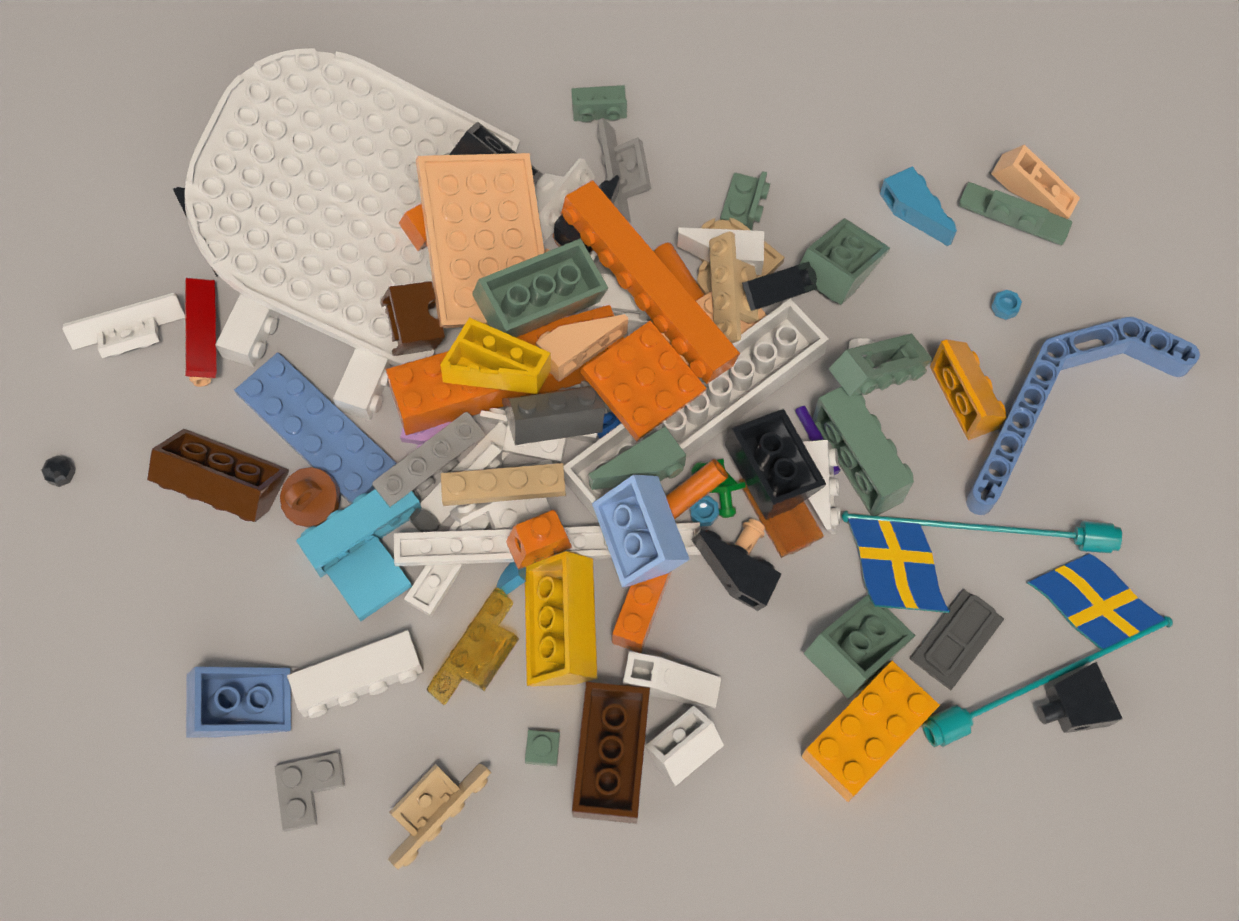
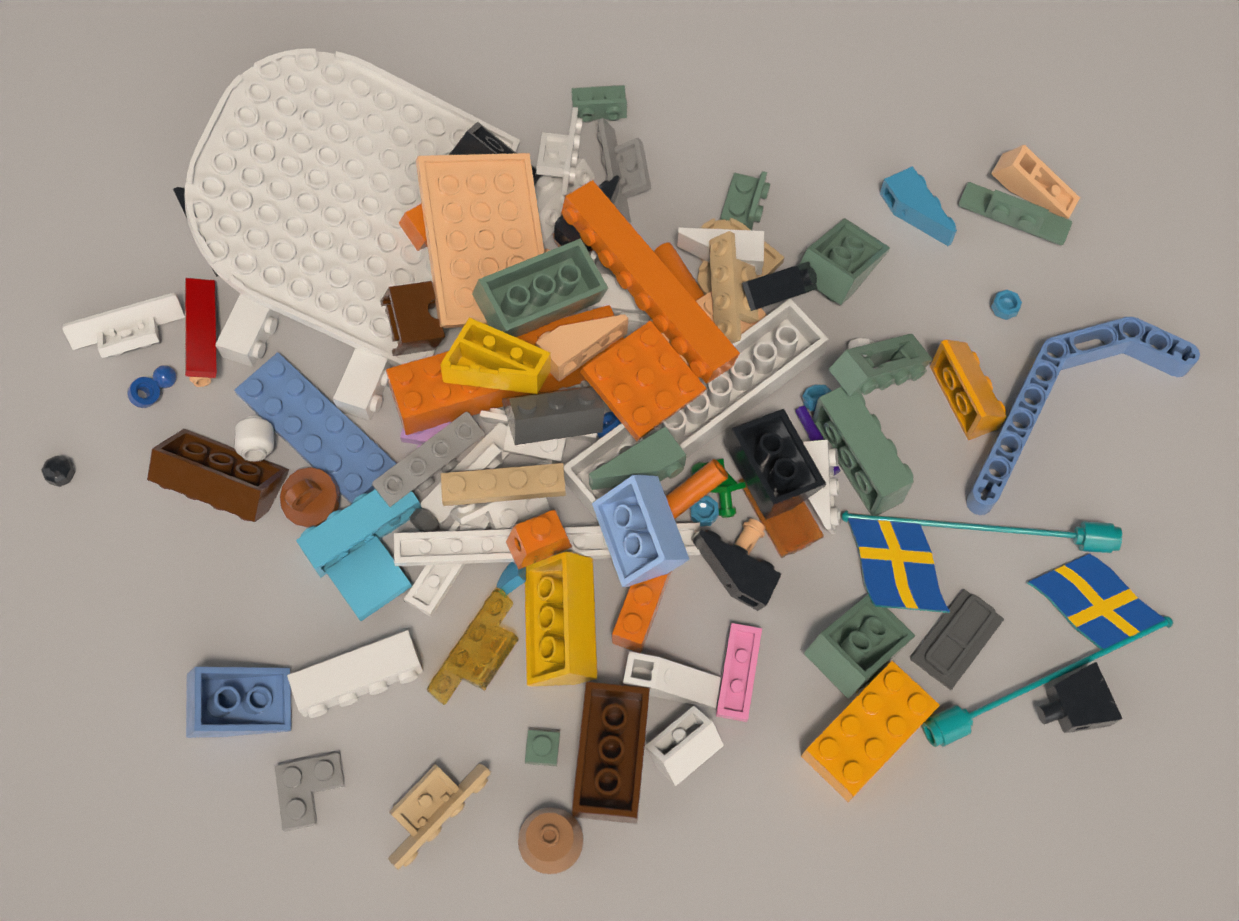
(163, 377): none -> blue plate
(254, 438): none -> white head
(550, 840): none -> medium nougat cone
(560, 153): none -> white bracket
(739, 672): none -> bright pink plate
(812, 395): none -> dark azure tile

